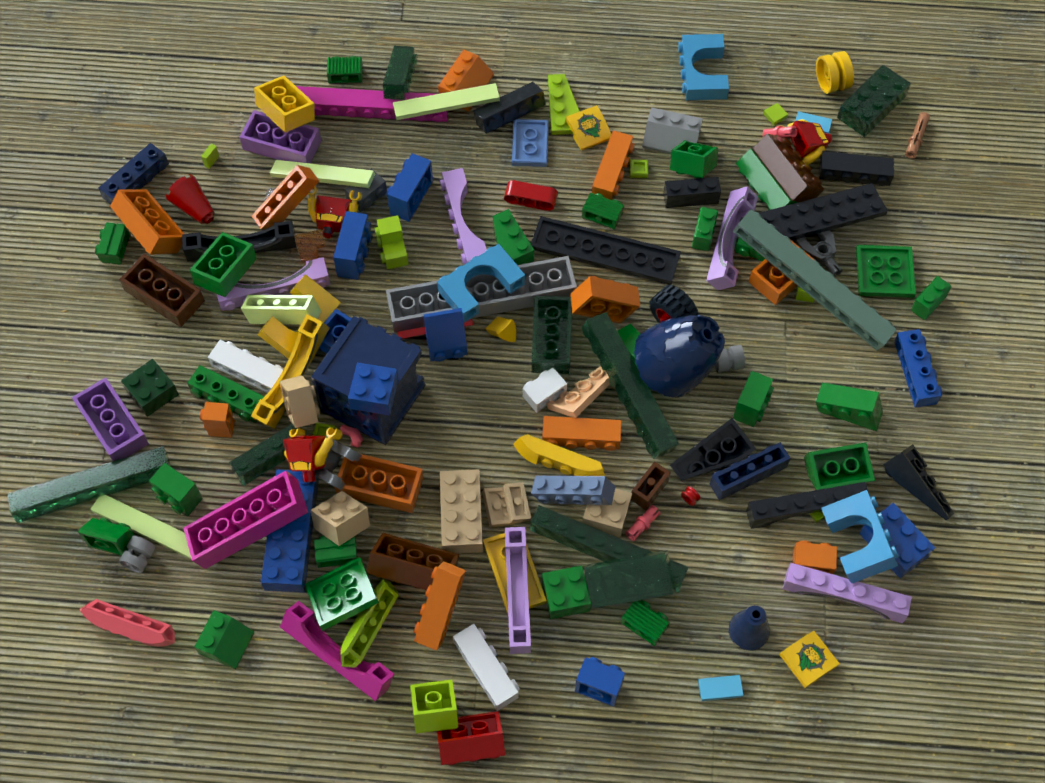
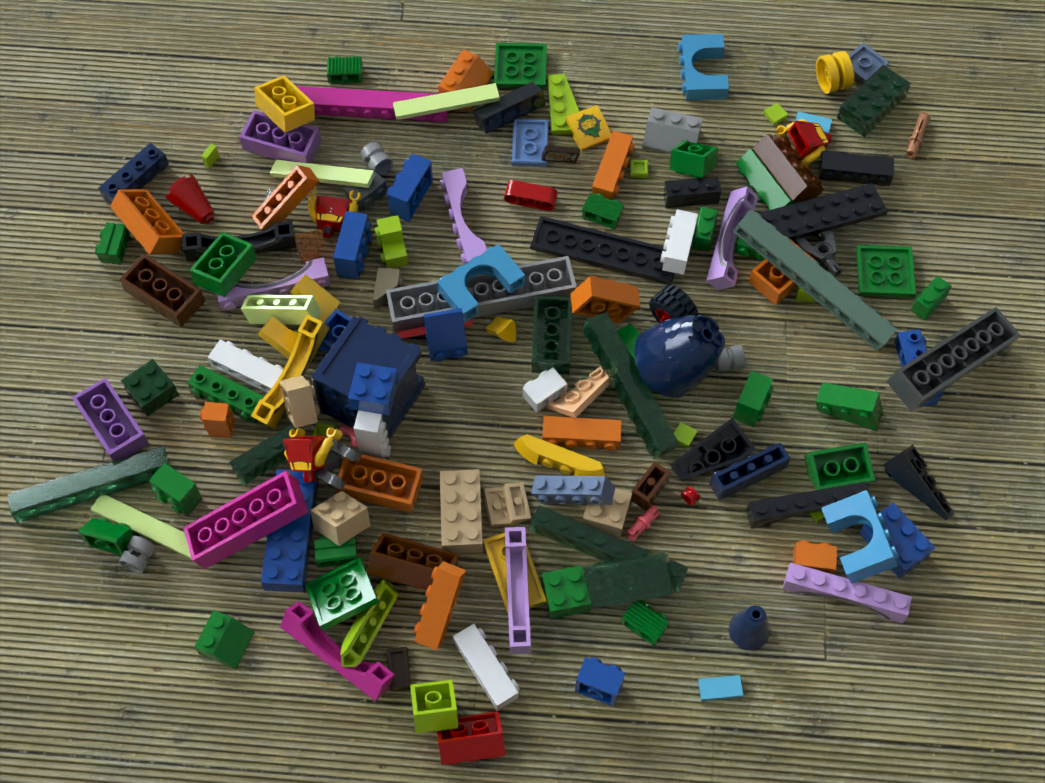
(129, 624): coral brick -> none
(372, 435): none -> white brick
(376, 158): none -> light grey wheel
(385, 280): none -> dark tan slope
(399, 72): clear green brick -> none
(399, 664): none -> dark brown tile
(512, 238): green wedge -> none
(520, 64): none -> green plate
(560, 154): none -> tile
(679, 241): none -> white brick
(685, 434): none -> lime tile
(781, 131): coral pin -> none
(809, 659): yellow slope -> none
(866, 62): none -> sand blue plate
(953, 359): none -> dark grey brick

